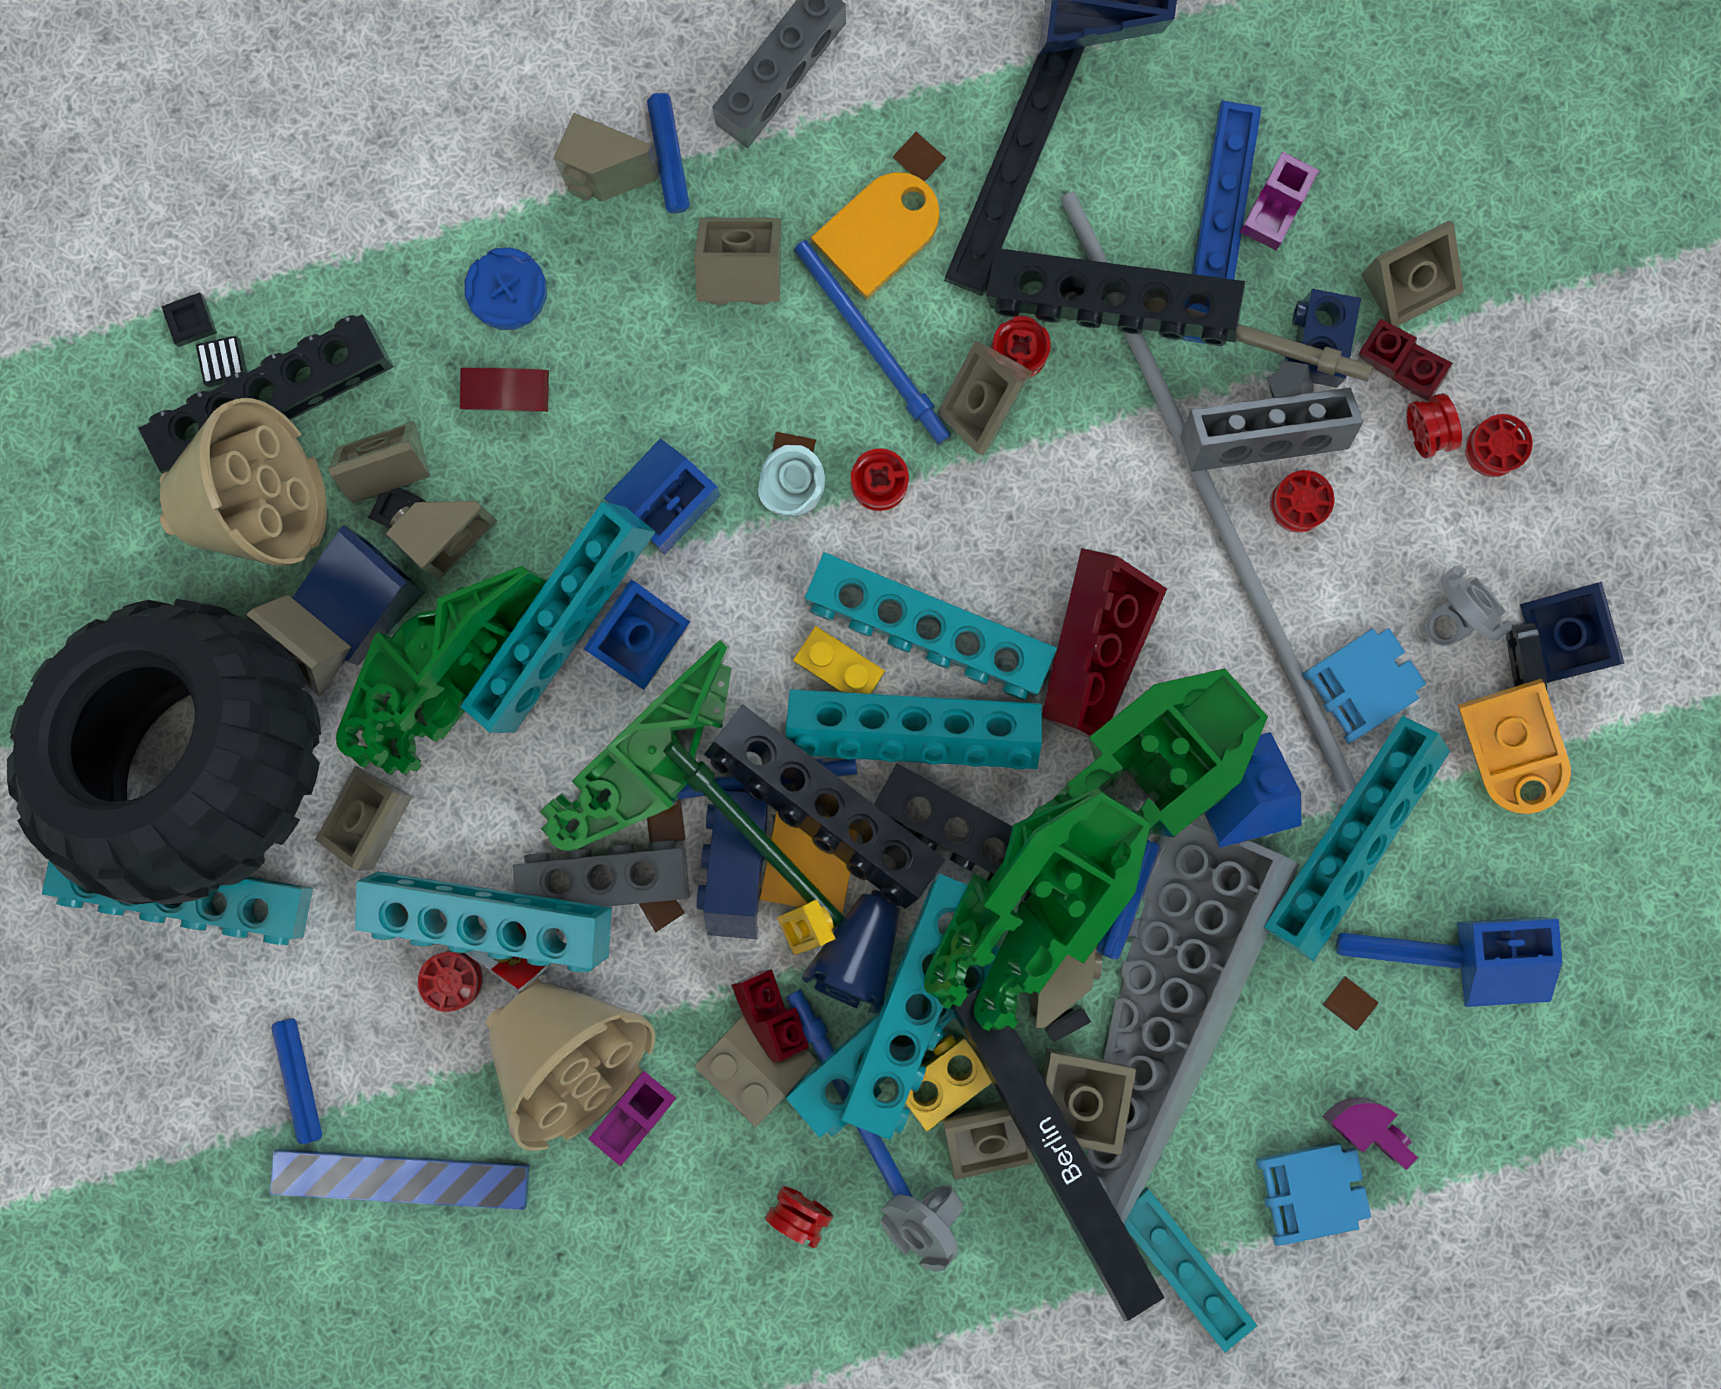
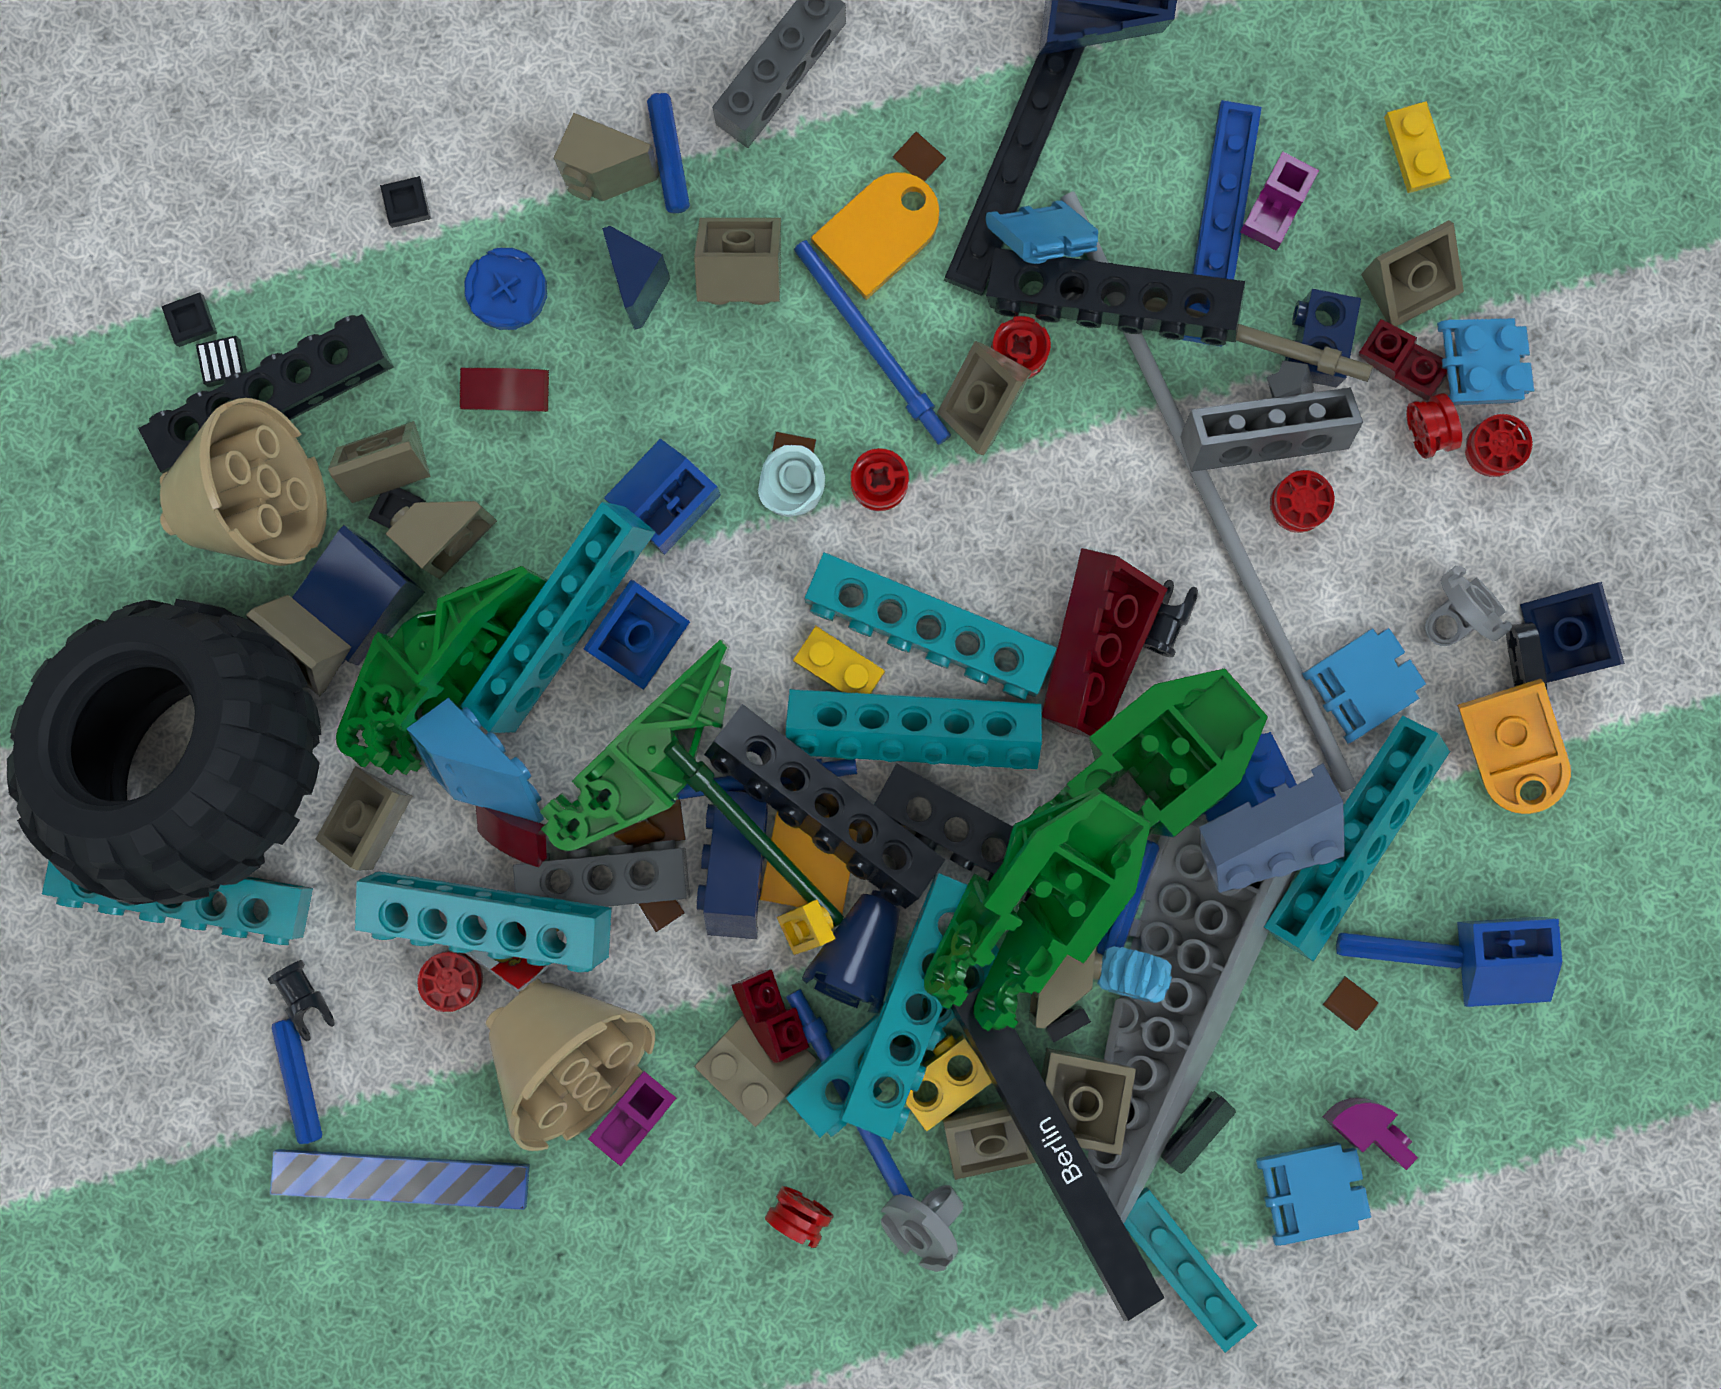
(299, 996): none -> black piece
(405, 202): none -> black tile
(473, 763): none -> dark azure slope
(513, 835): none -> dark red slope
(639, 274): none -> dark blue slope
(640, 834): none -> reddish brown piece
(1044, 232): none -> dark azure plate
(1135, 974): none -> medium azure gear
(1169, 622): none -> black piece
(1197, 1131): none -> black slope
(1277, 836): none -> sand blue wedge
(1417, 147): none -> yellow plate
(1487, 361): none -> dark azure plate

